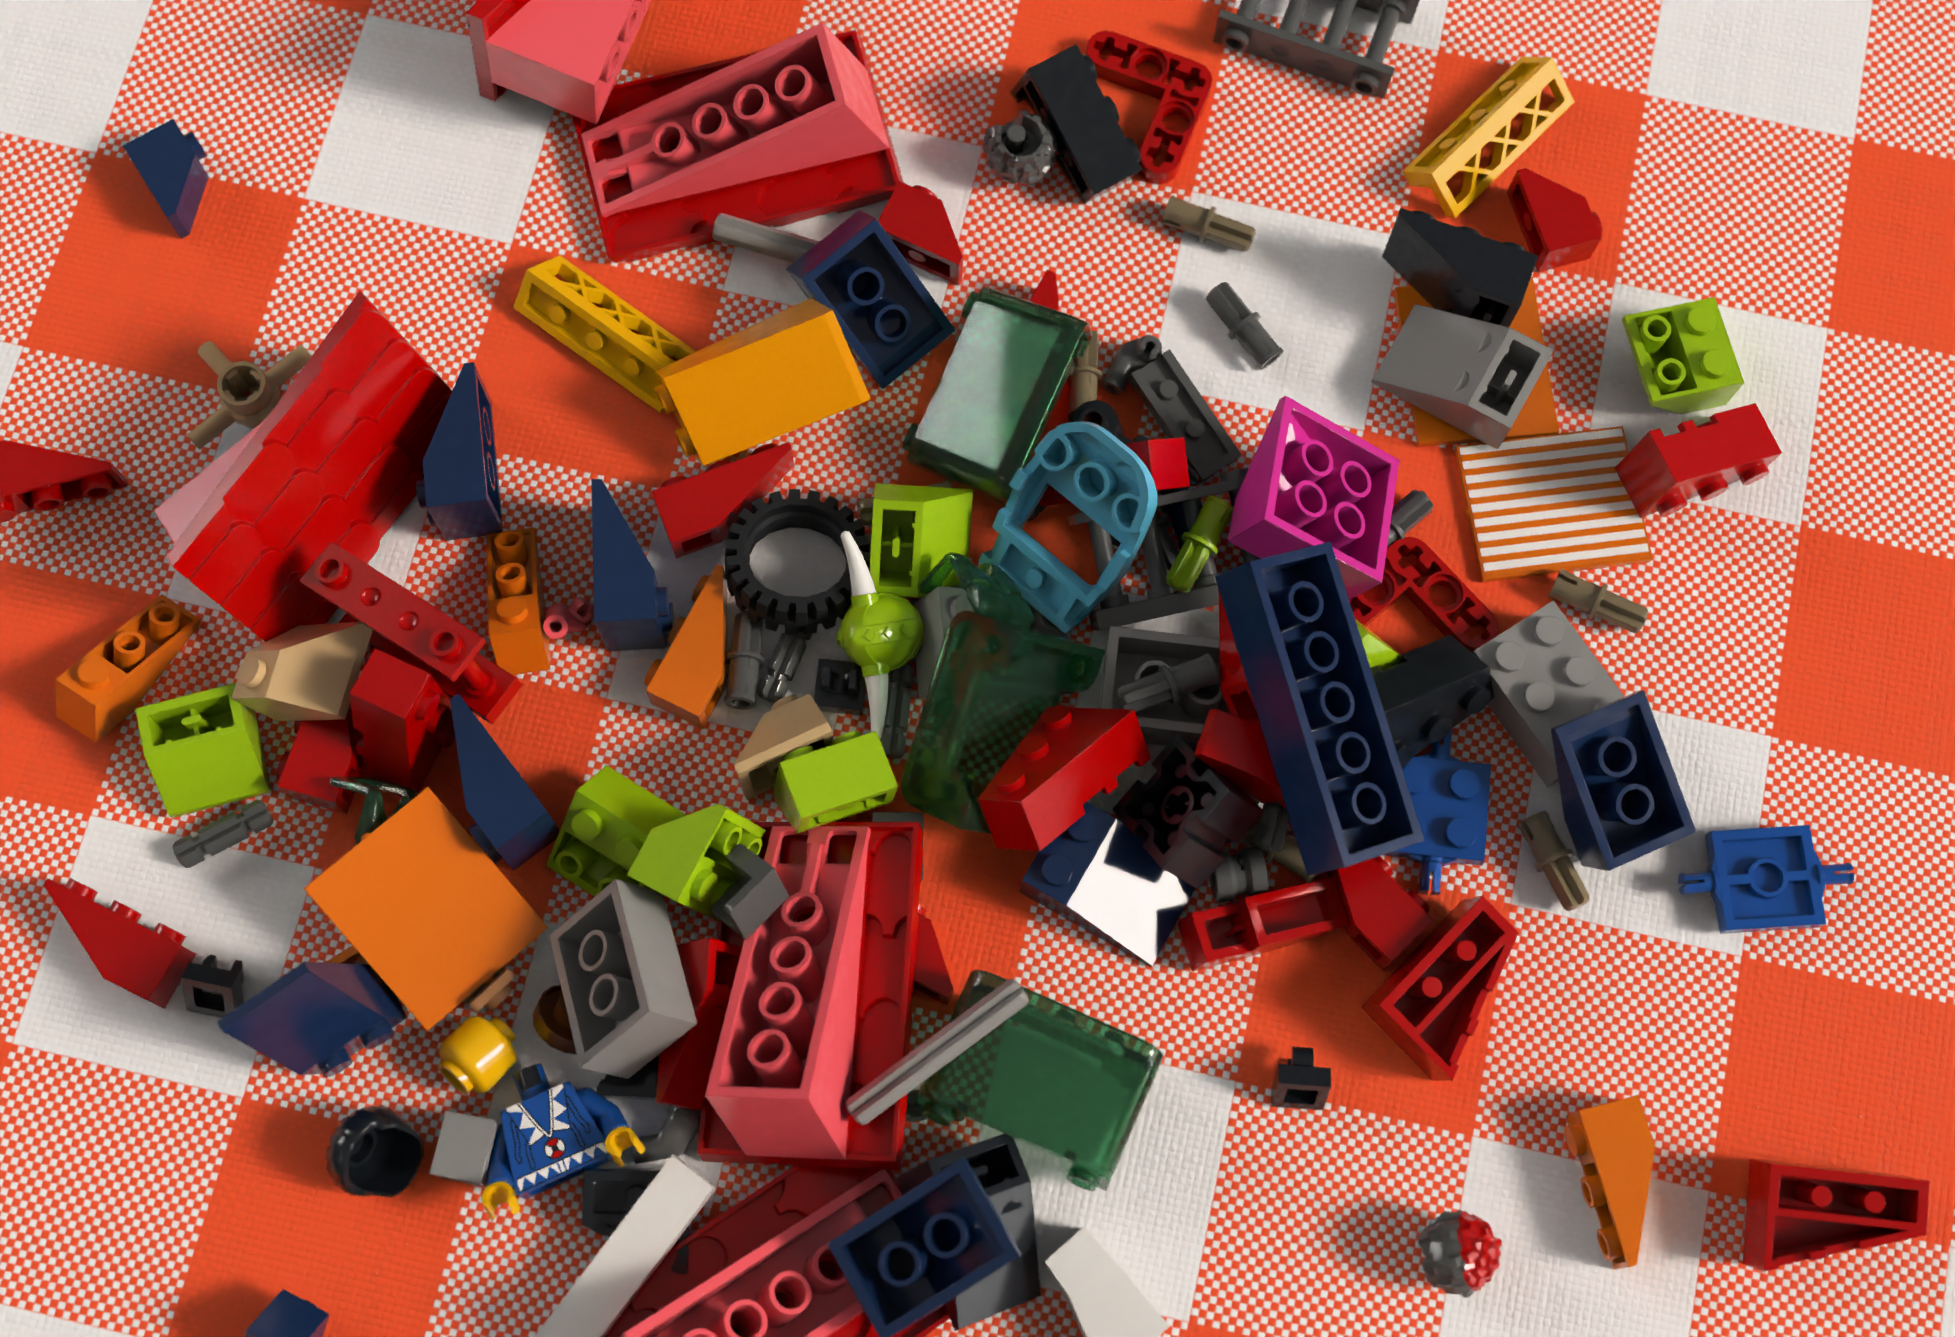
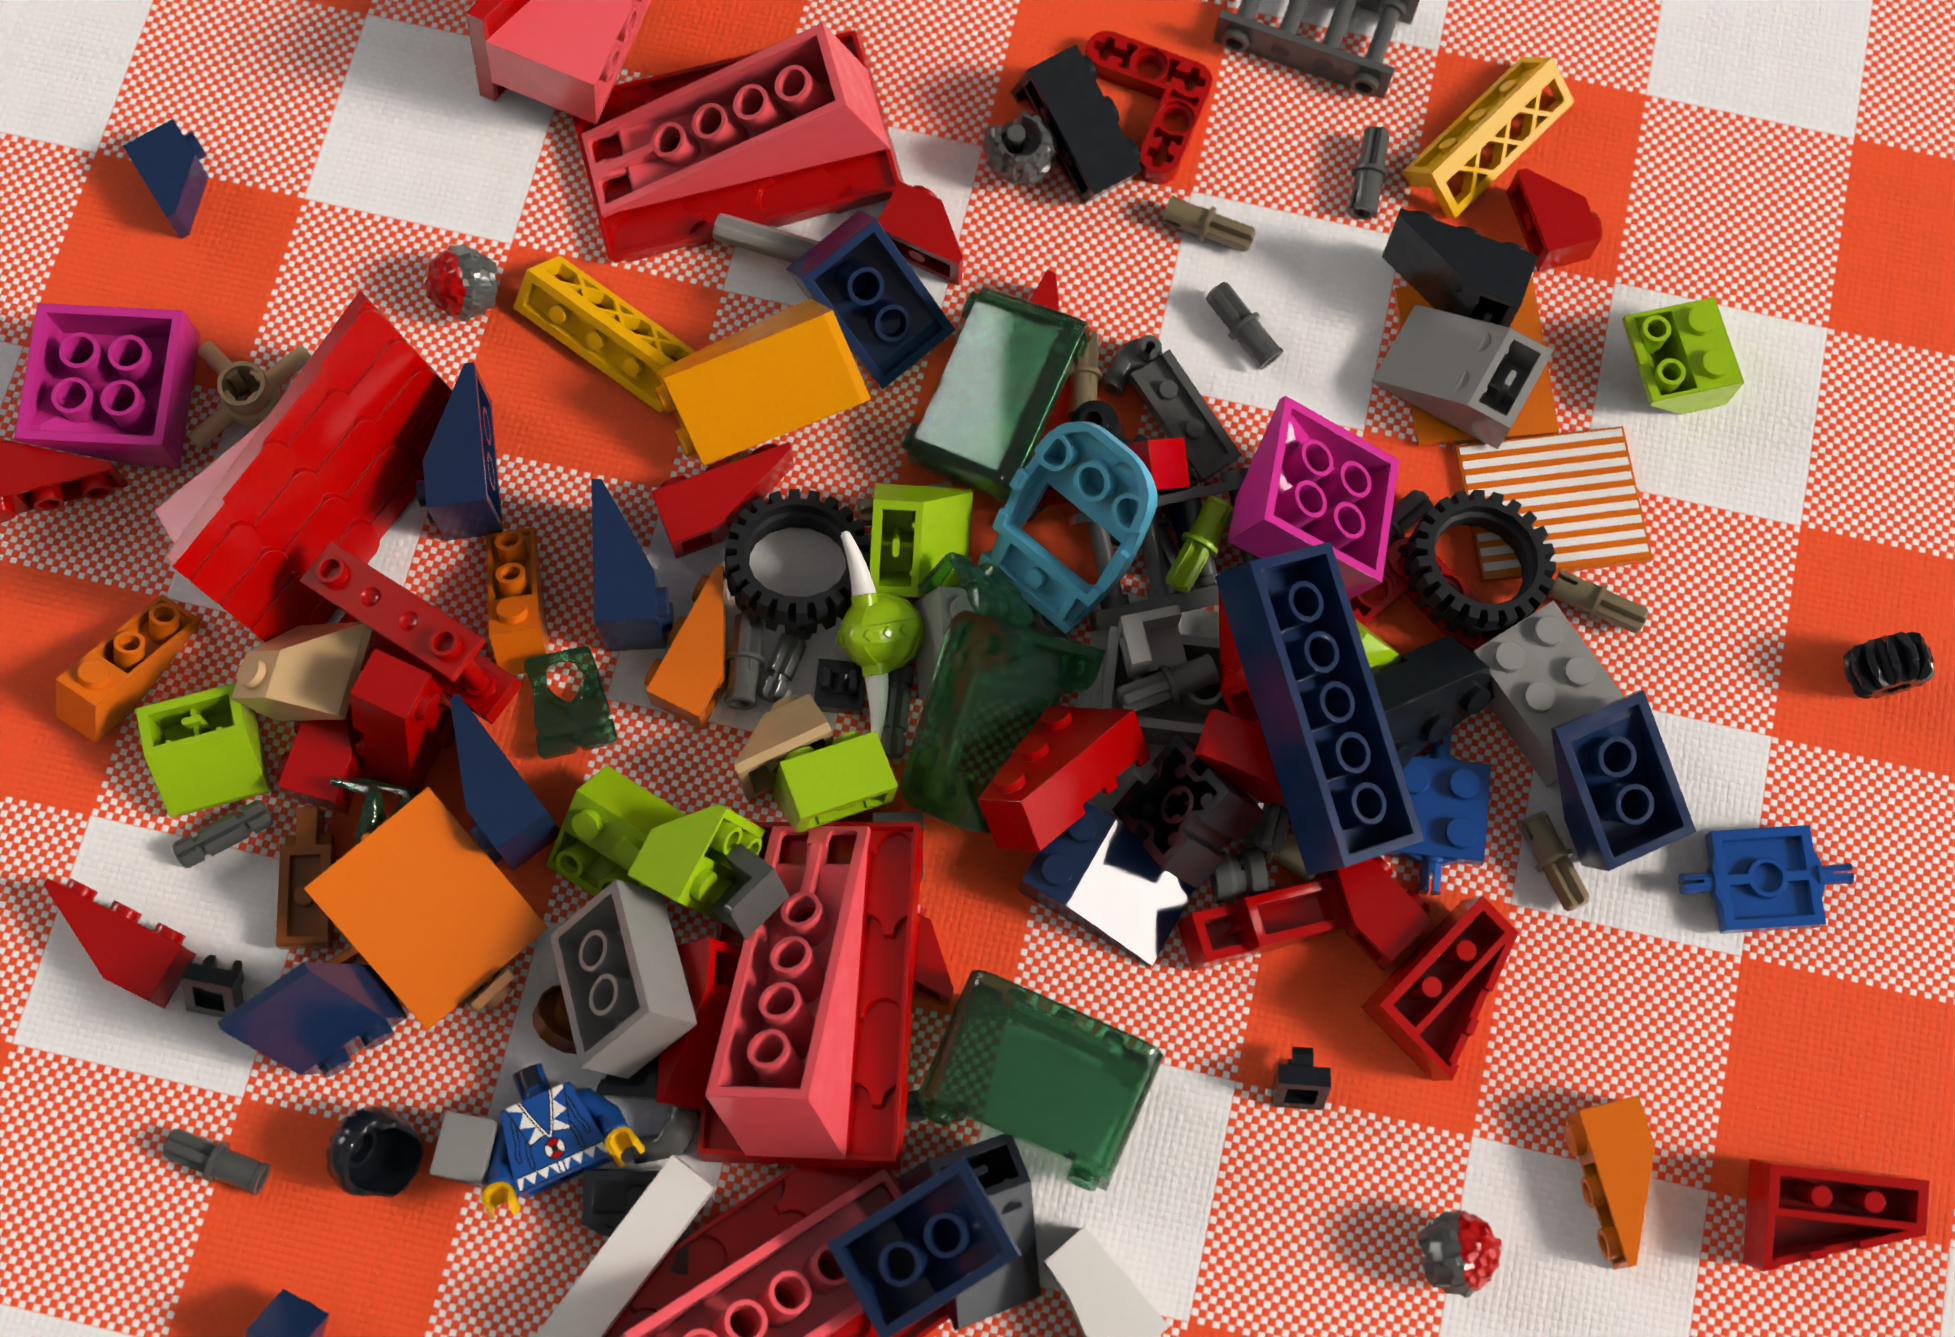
(109, 383): none -> dark pink slope
(216, 1161): none -> dark grey axle
(302, 859): none -> dark orange hinge
(462, 282): none -> piece
(477, 1054): yellow head -> none
(563, 619): coral arm -> none
(572, 724): none -> clear green piece
(937, 1051): light grey axle -> none
(1151, 640): none -> light grey panel
(1369, 174): none -> dark grey axle
(1512, 529): none -> black tyre
(1697, 460): red wedge -> none
(1889, 665): none -> black gear

